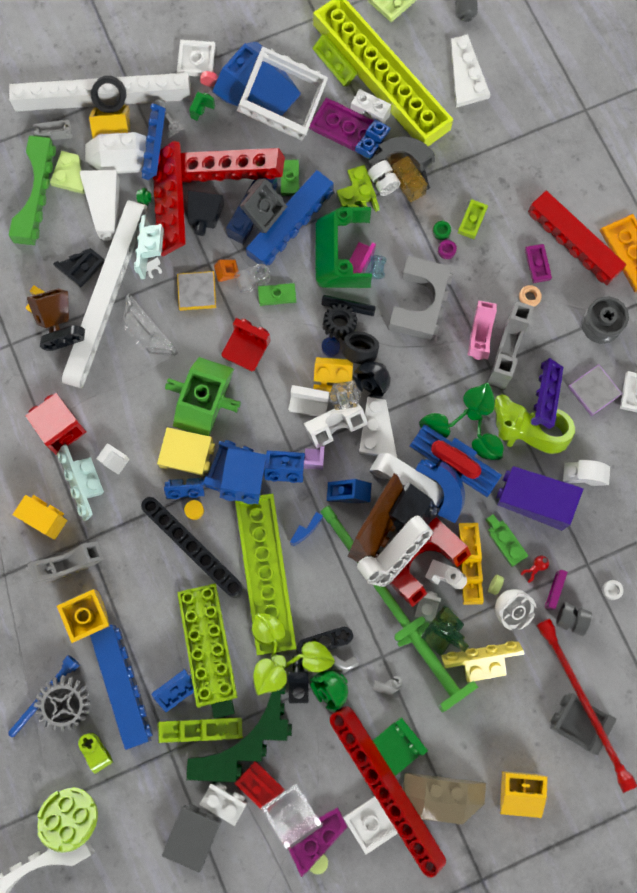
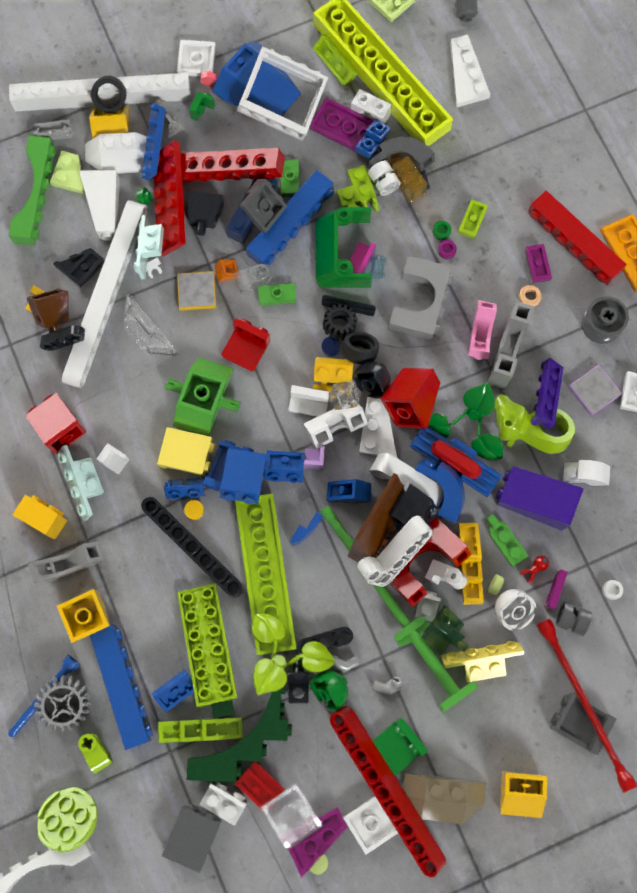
(412, 397): none -> red slope

